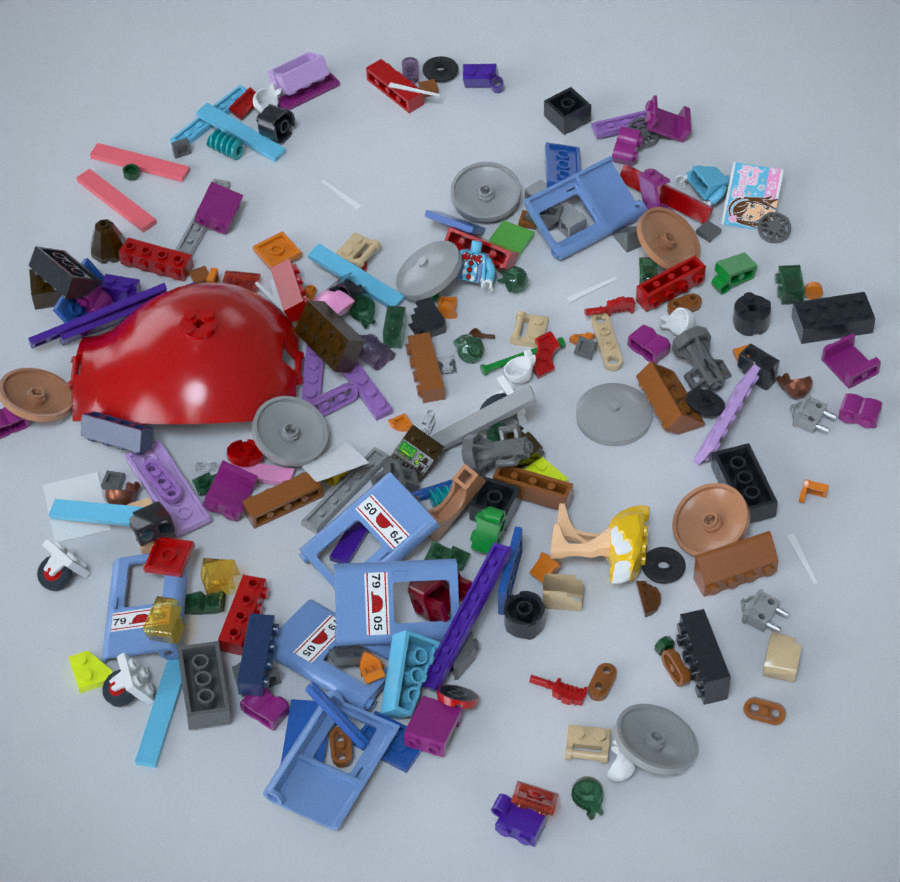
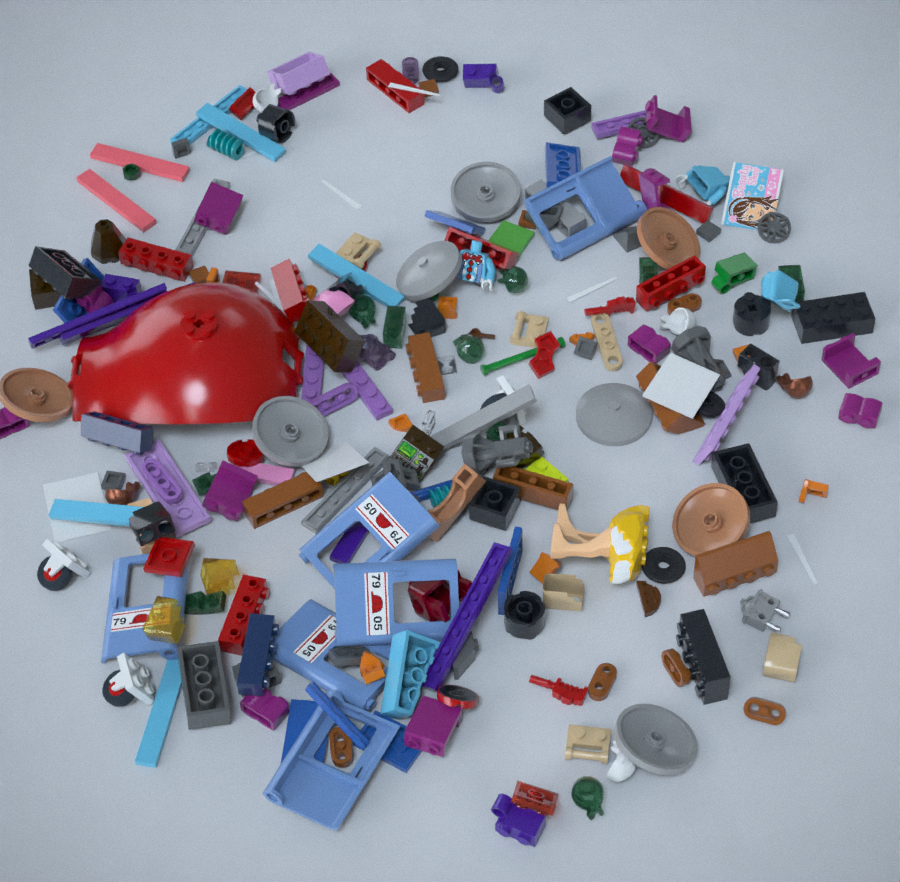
(88, 671): neon yellow wing -> none
(276, 250): orange plate -> none
(439, 551): clear green slope -> none
(488, 529): green hinge -> none
(520, 368): white piece -> none
(663, 644): dark green tile -> none
(681, 385): none -> white sticker
(780, 290): none -> medium azure piece
(810, 415): light grey piece -> none
(813, 290): orange tile -> none

